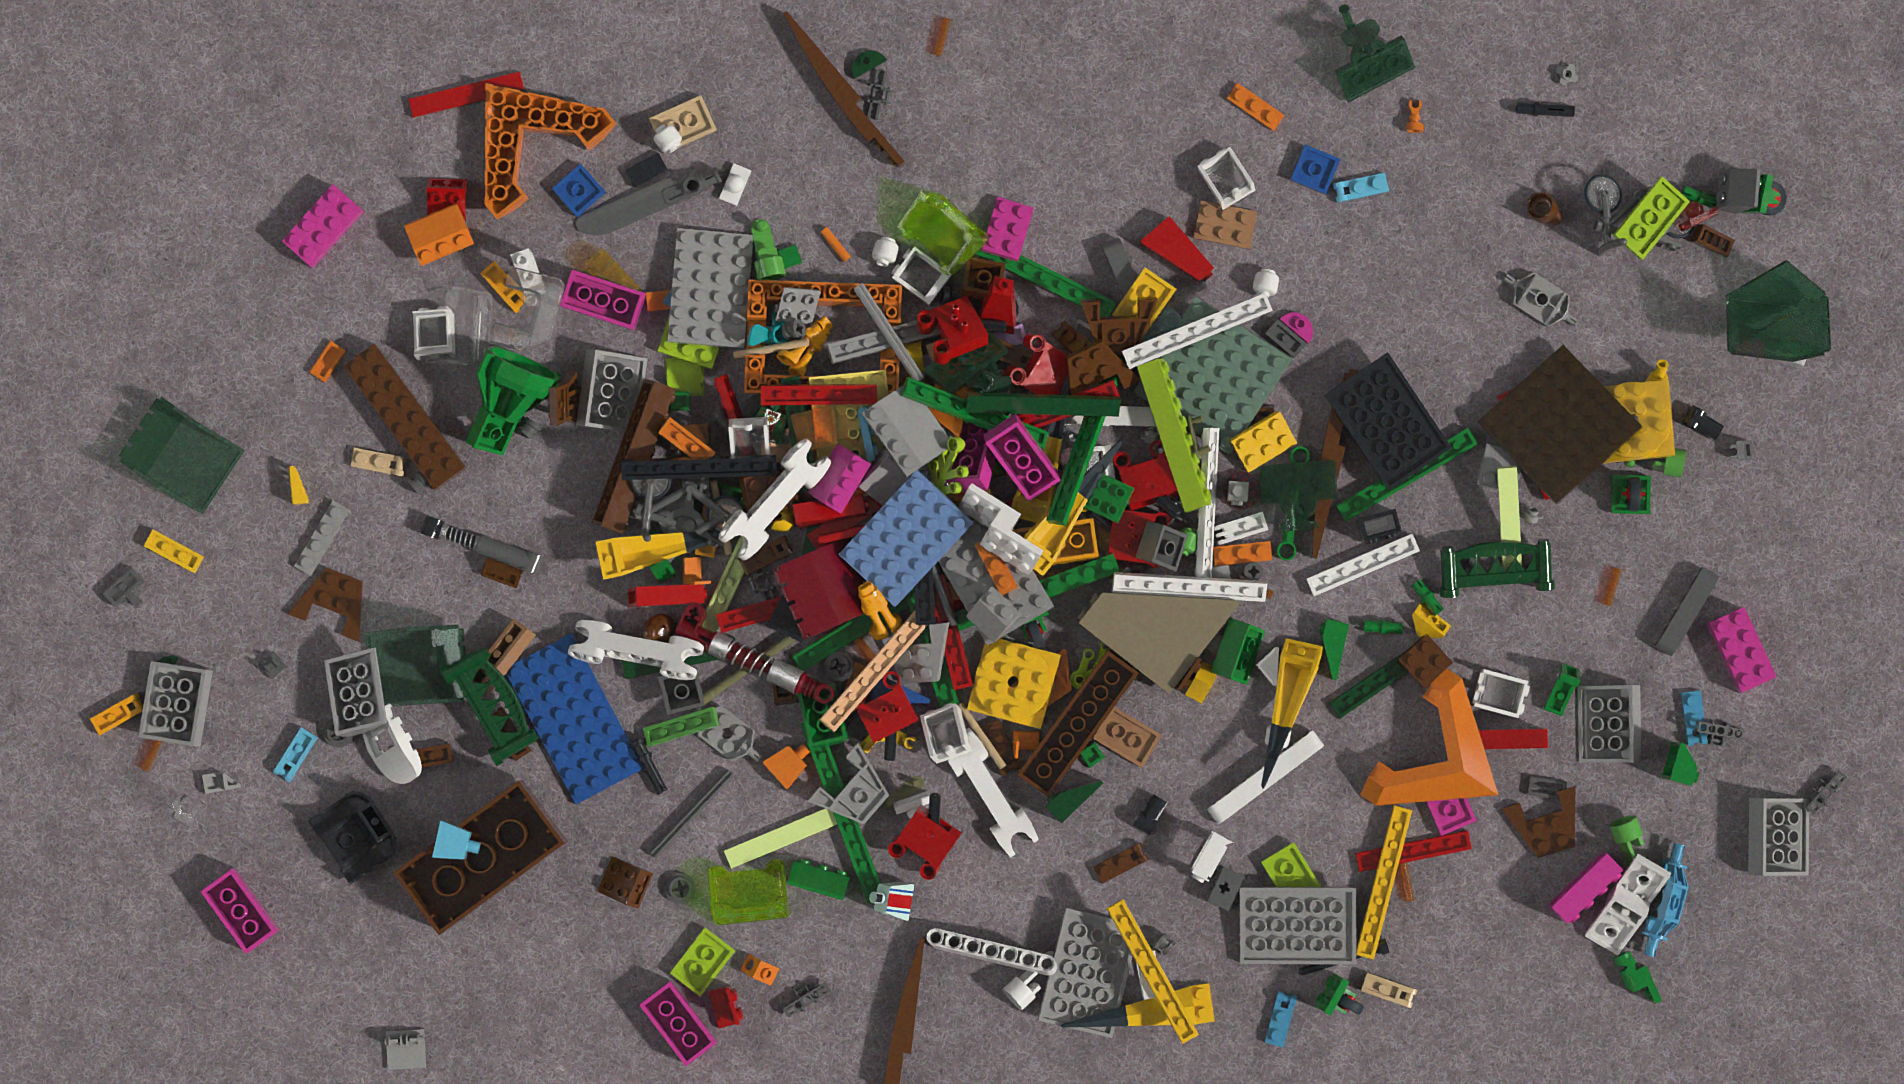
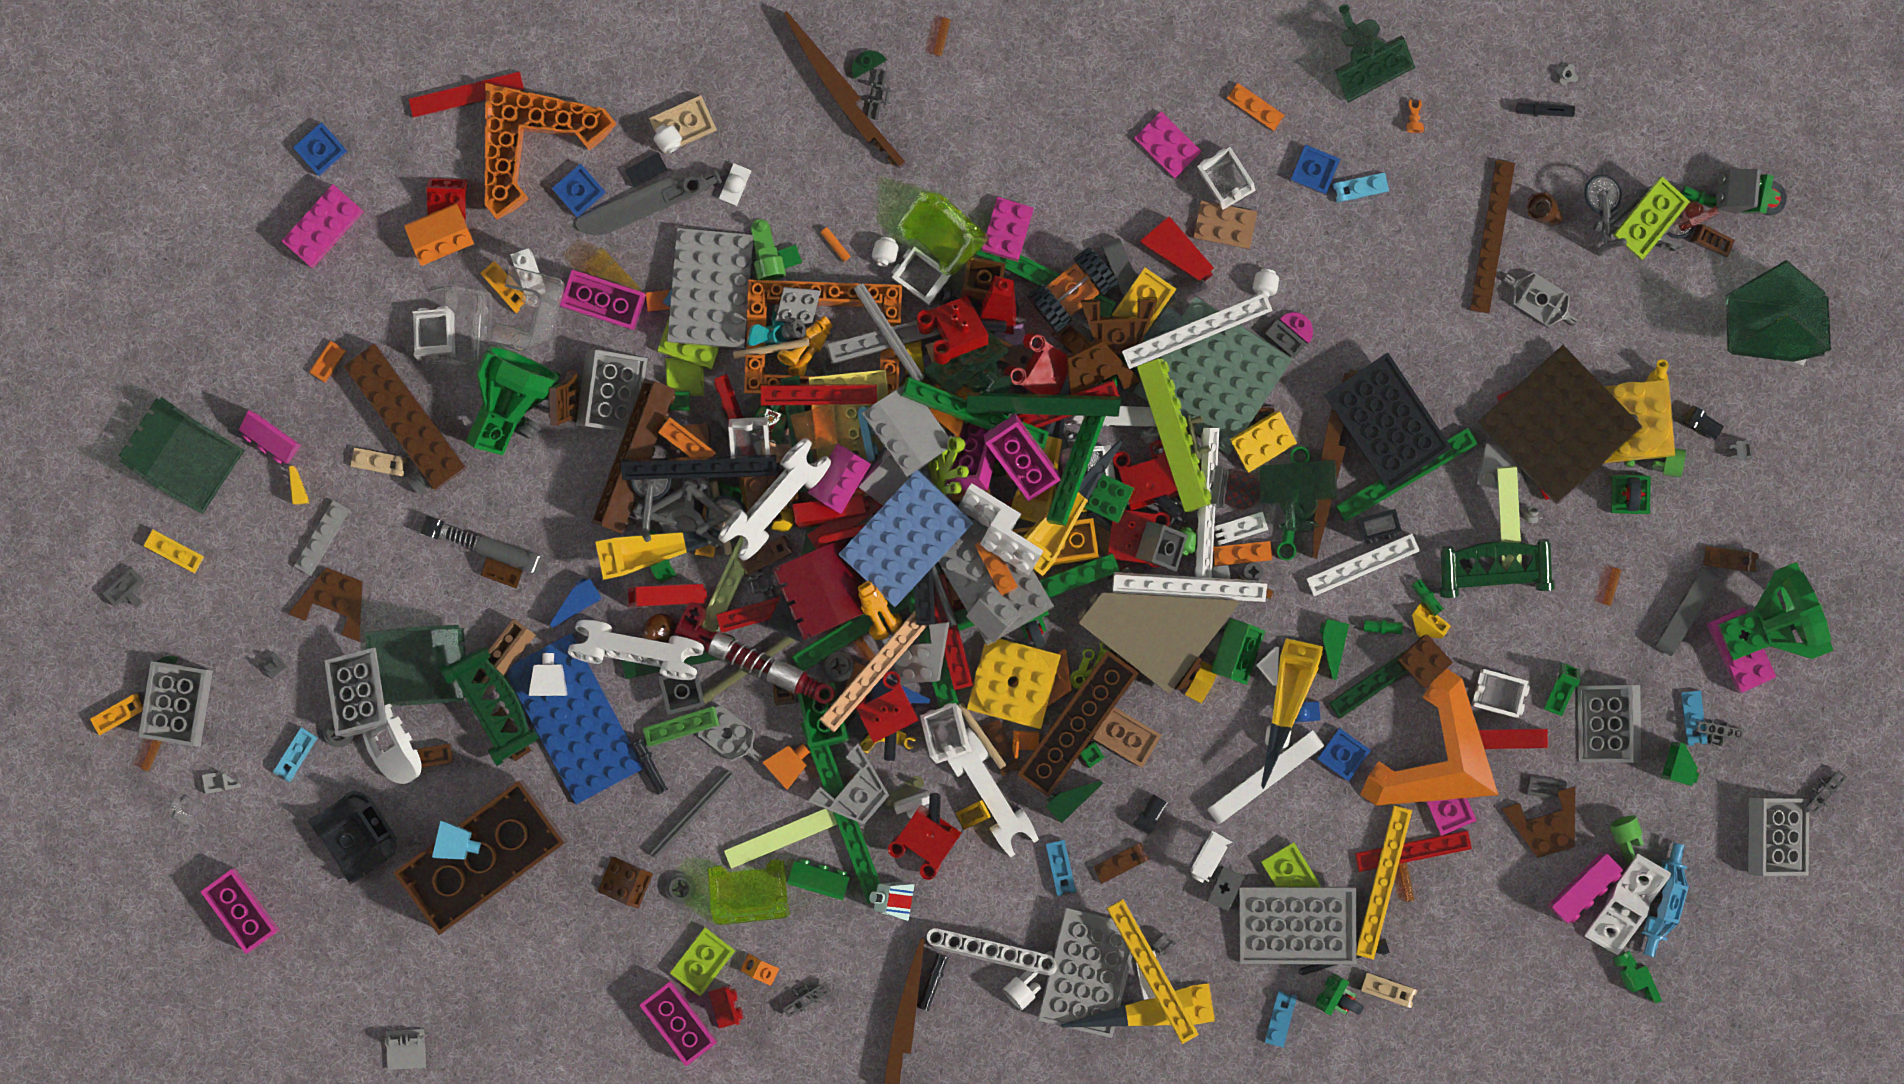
(268, 437): none -> dark pink slope
(320, 149): none -> blue plate
(548, 678): none -> white torso
(580, 598): none -> blue slope
(692, 571): orange bracket -> none
(936, 974): none -> black pin
(973, 814): none -> yellow slope
(1060, 867): none -> dark azure plate
(1079, 282): none -> plate
(1167, 144): none -> dark pink plate
(1219, 487): none -> dark grey tile
(1237, 492): light grey brick -> none
(1308, 712): none -> blue tile
(1343, 754): none -> blue plate
(1492, 236): none -> reddish brown plate
(1729, 559): none -> reddish brown plate
(1771, 624): none -> green plate

